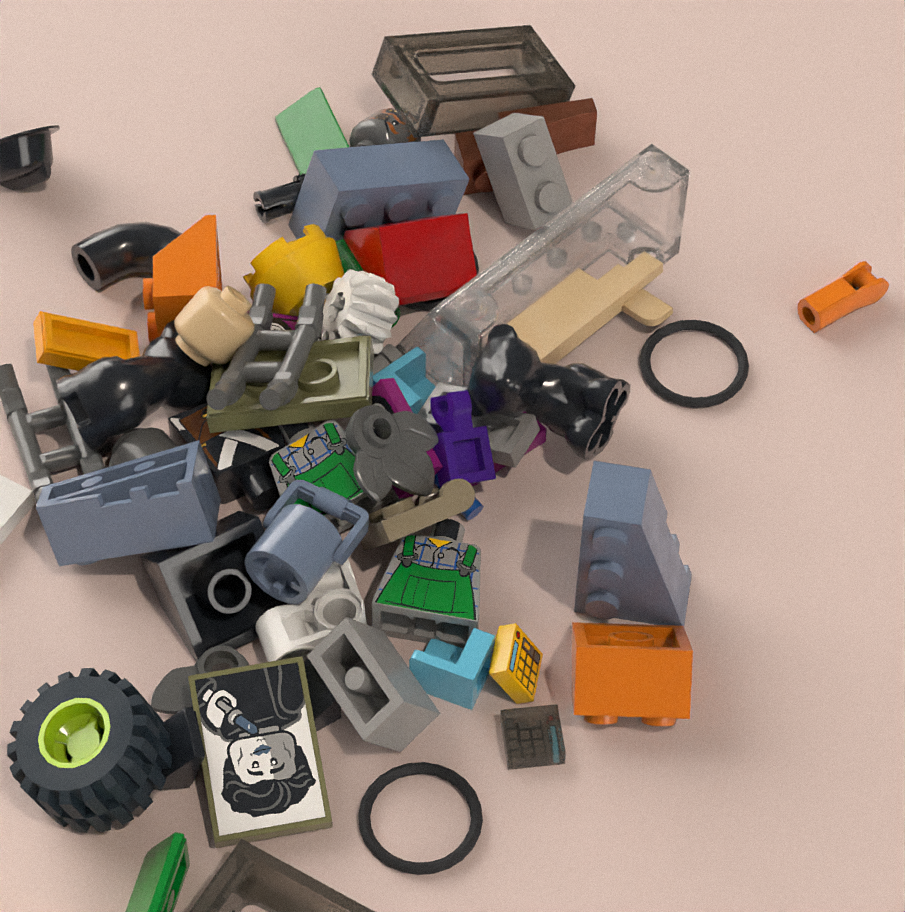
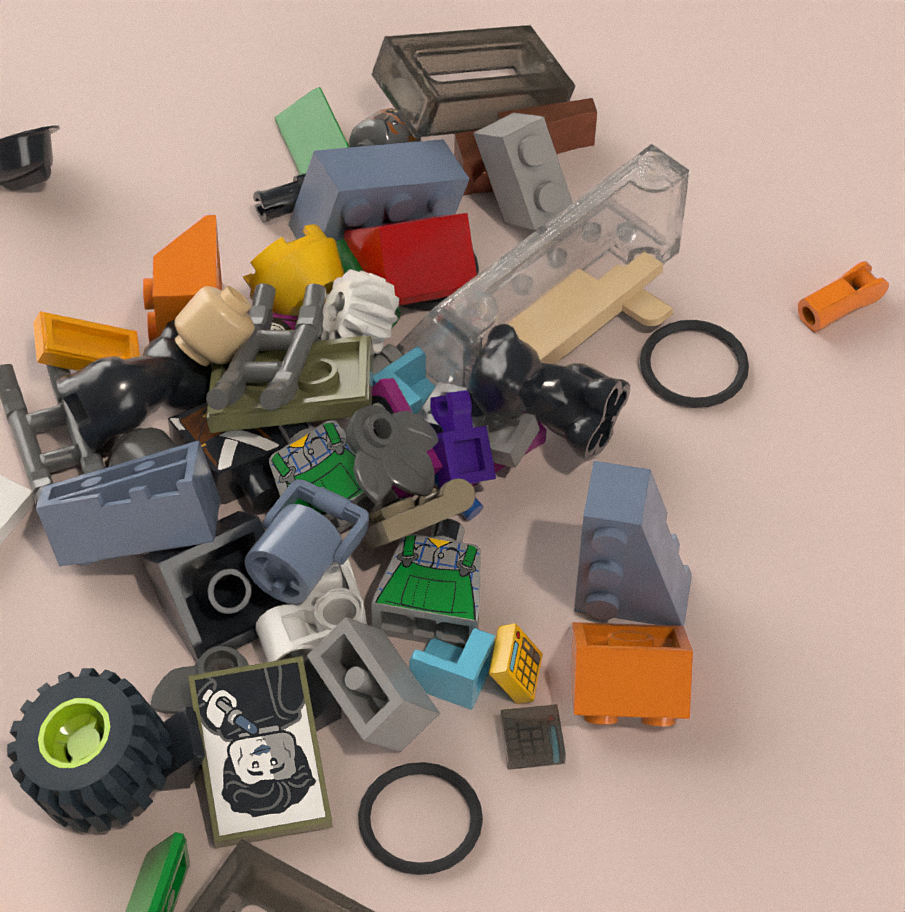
(120, 251): black cylinder -> none

